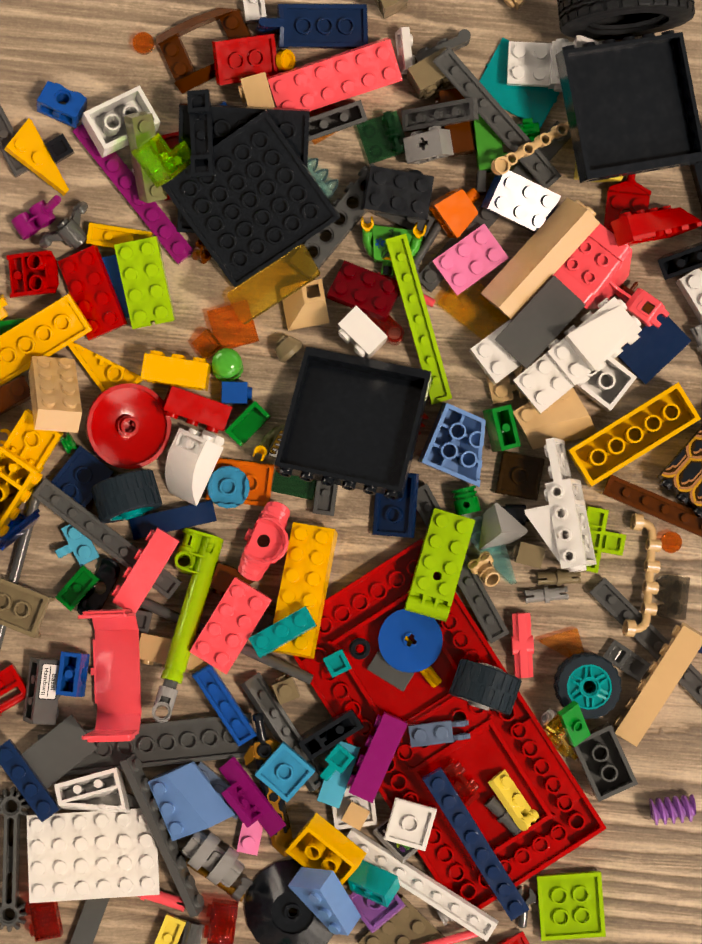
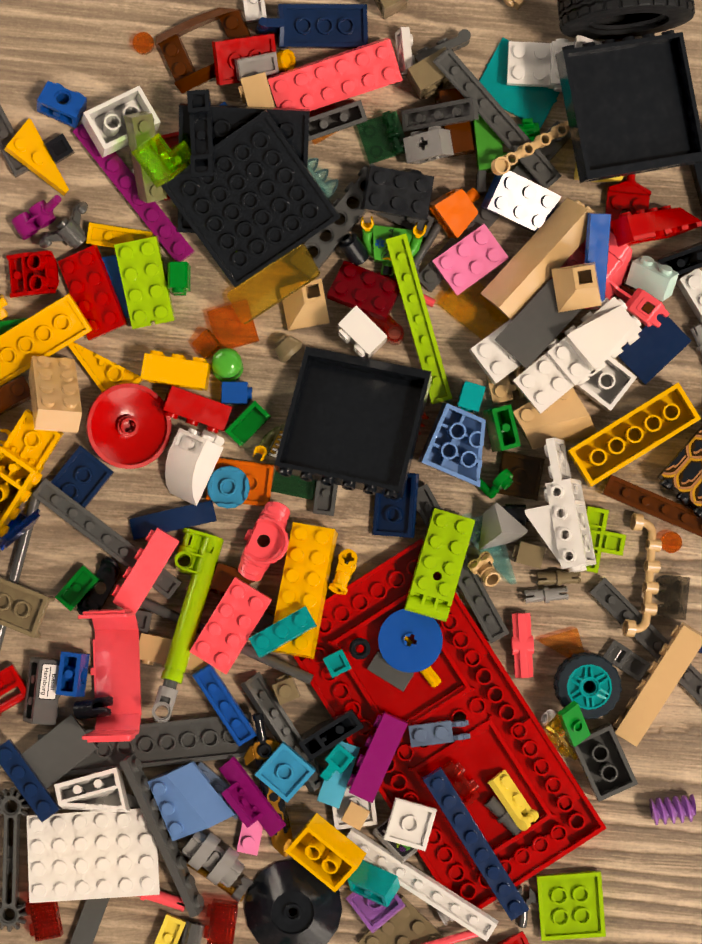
(68, 443): green bush -> none
(78, 544): medium azure plate -> none
(92, 708): none -> black hinge
(126, 496): black wheel -> none
(179, 278): none -> green brick
(200, 252): reddish brown plate -> none
(257, 64): none -> light grey tile
(326, 899): medium blue wedge -> none
(344, 571): none -> yellow connector
(353, 249): none -> black brick
(465, 495): green piece -> none
(470, 397): none -> teal panel
(485, 686): black wheel -> none
(503, 481): none -> green plate
(576, 287): none -> tan slope
(598, 245): none -> blue tile
(652, 277): none -> light aqua brick

